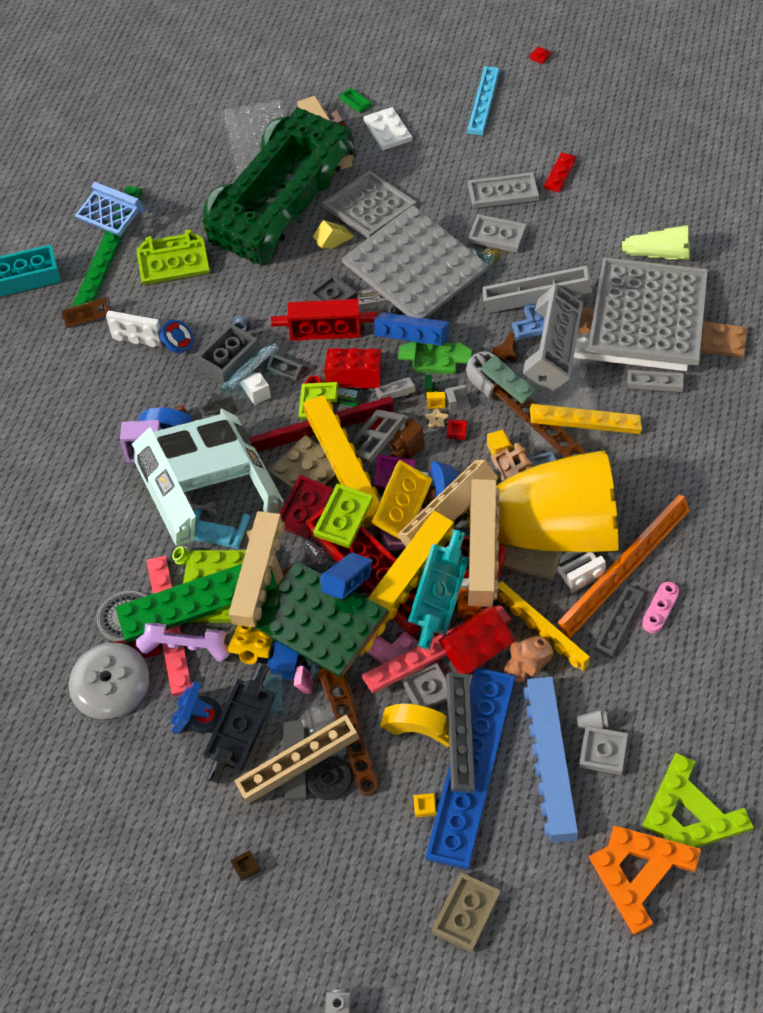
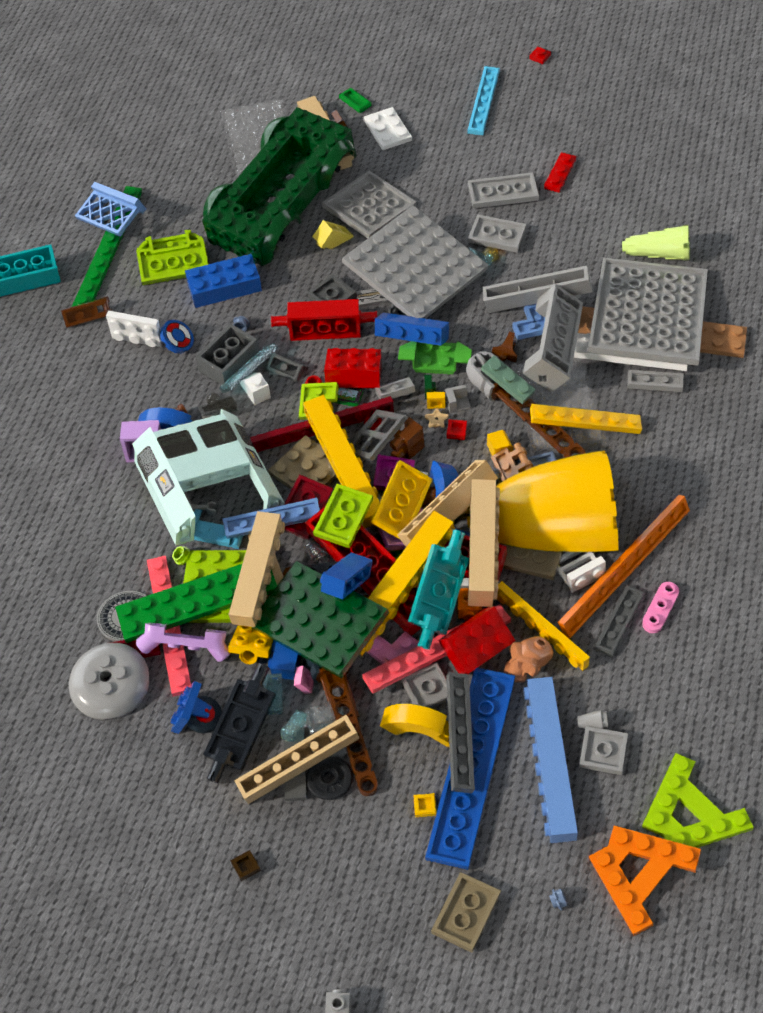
(223, 280): none -> blue brick
(290, 514): none -> medium blue plate
(293, 726): none -> clear light blue arm
(558, 899): none -> sand blue plate

